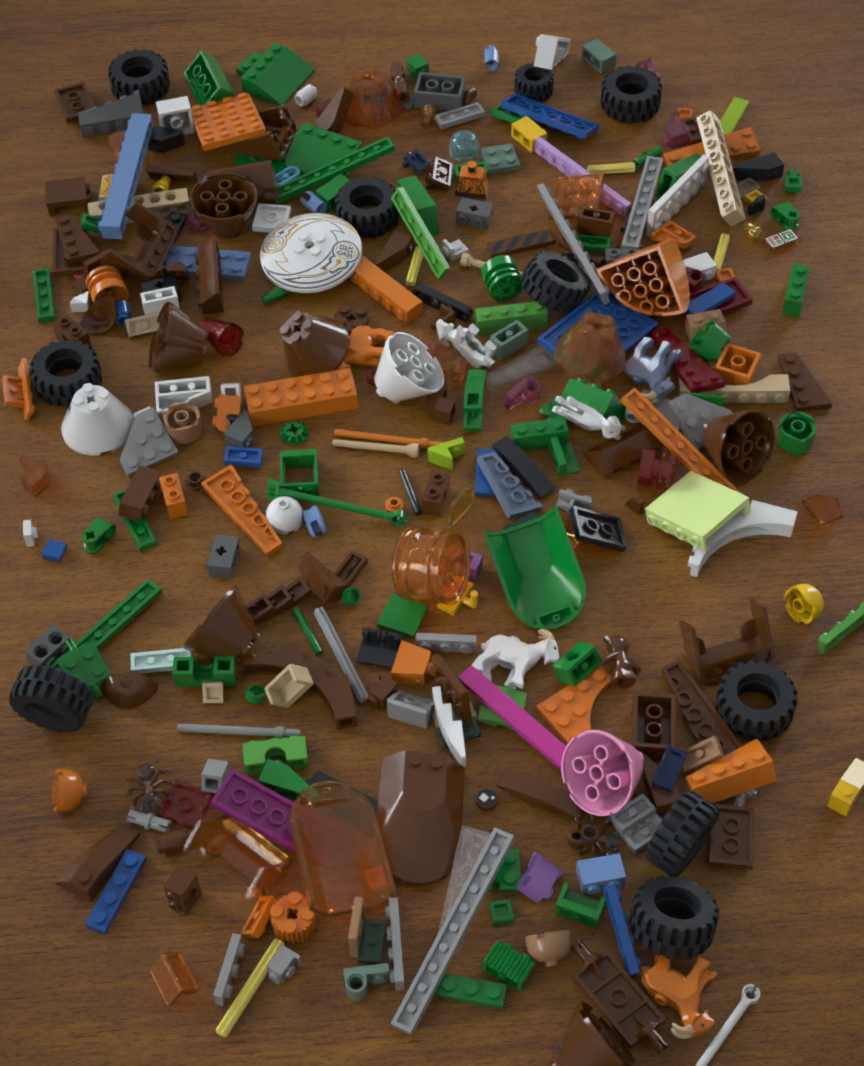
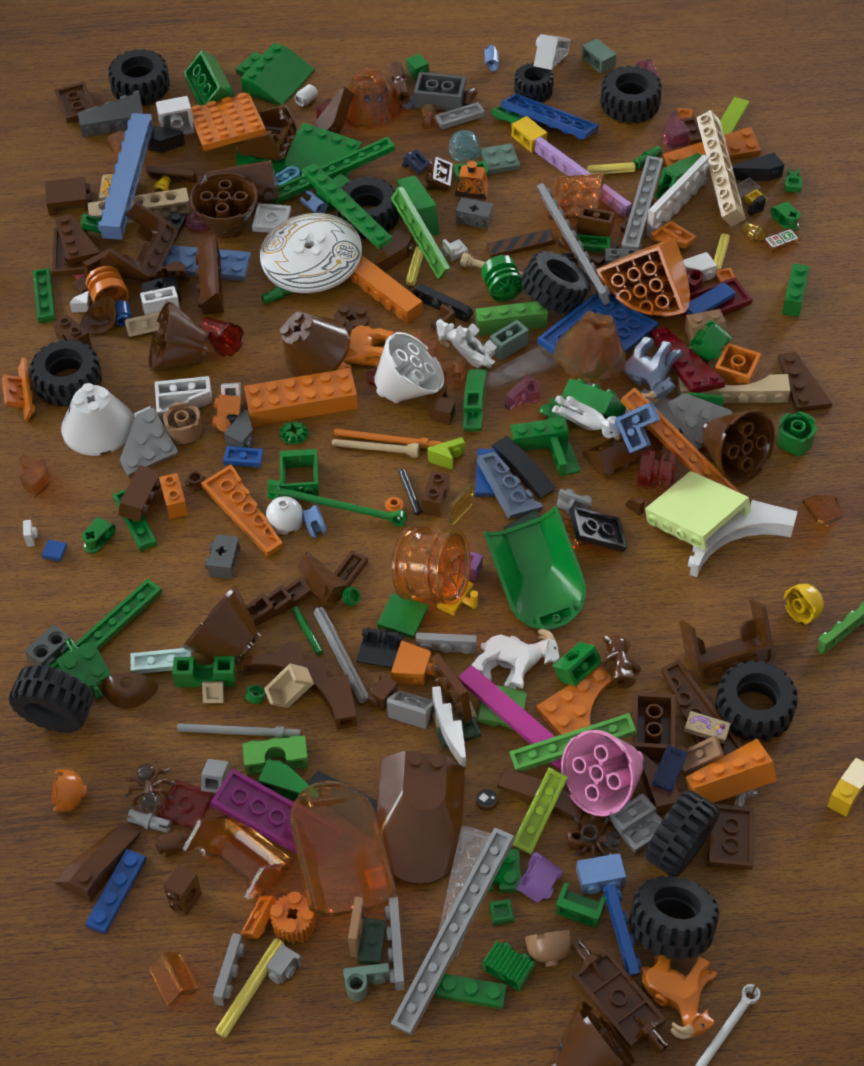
(346, 206): none -> green plate
(539, 811): none -> lime tile
(553, 748): none -> bright green plate
(633, 424): none -> medium blue brick
(707, 726): none -> tan tile

